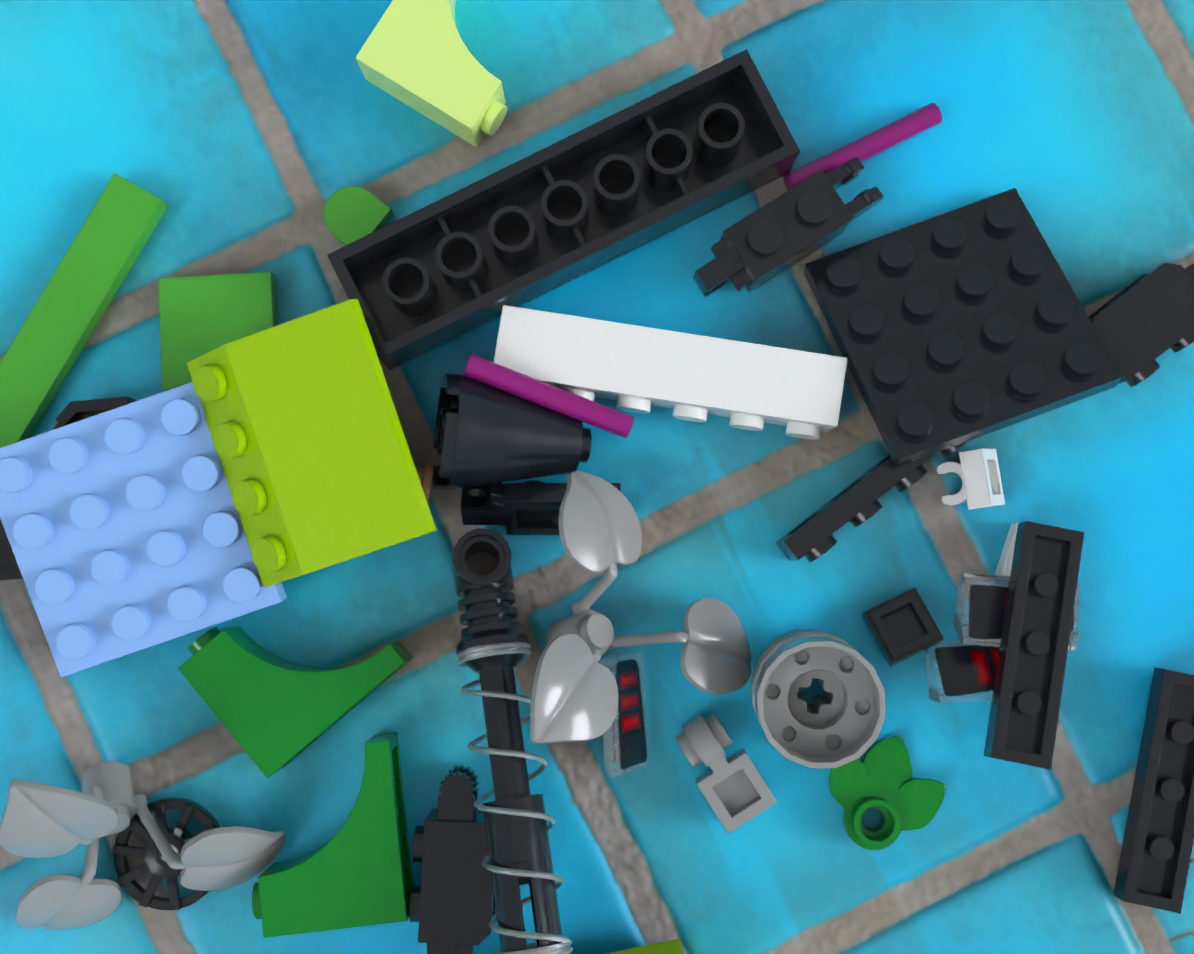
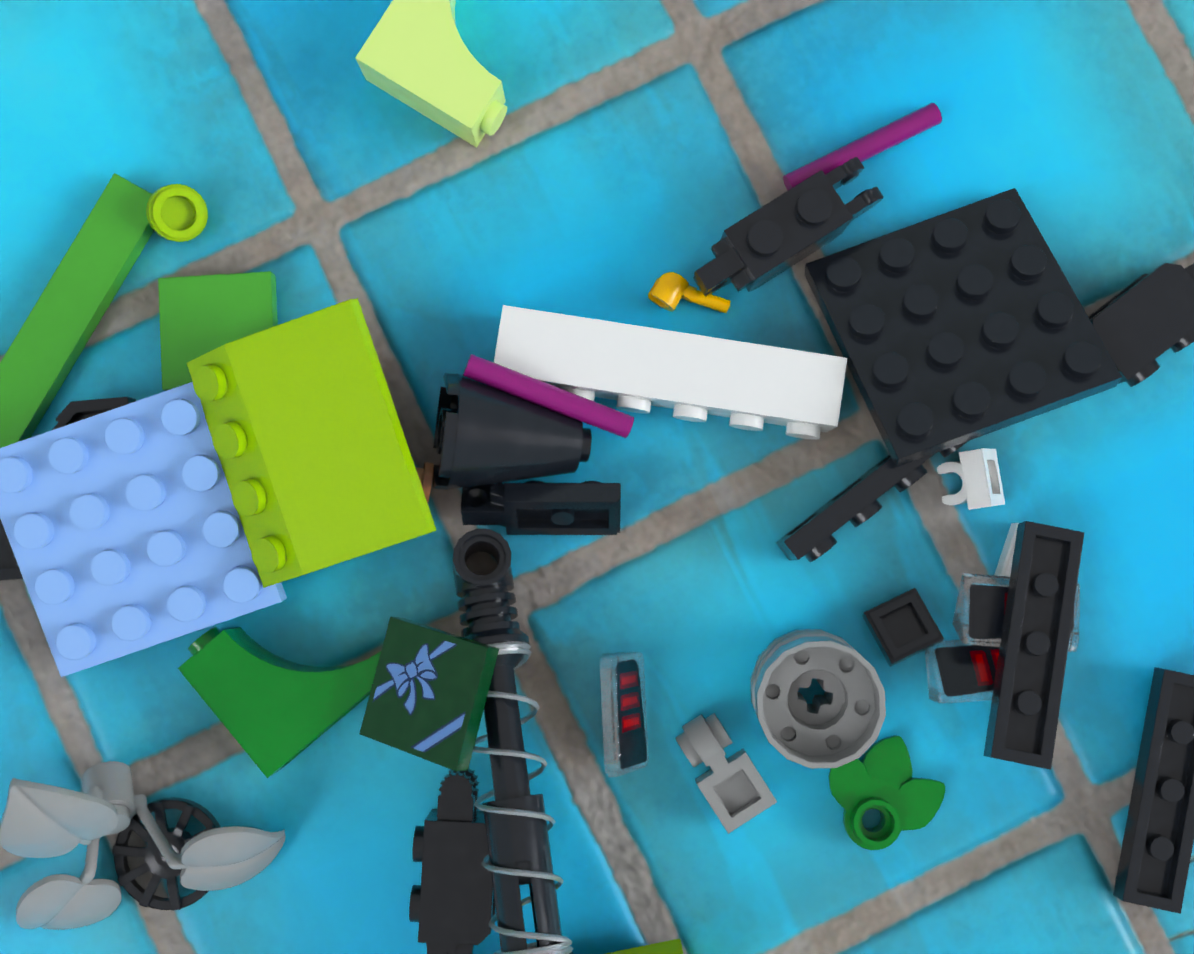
(177, 212): none -> lime tile
(355, 214): bright green tile -> none
(357, 874): green arch -> none
(429, 693): none -> dark green tile
(566, 209): black brick -> none
(573, 692): light grey plant -> none
(672, 287): none -> yellow hand

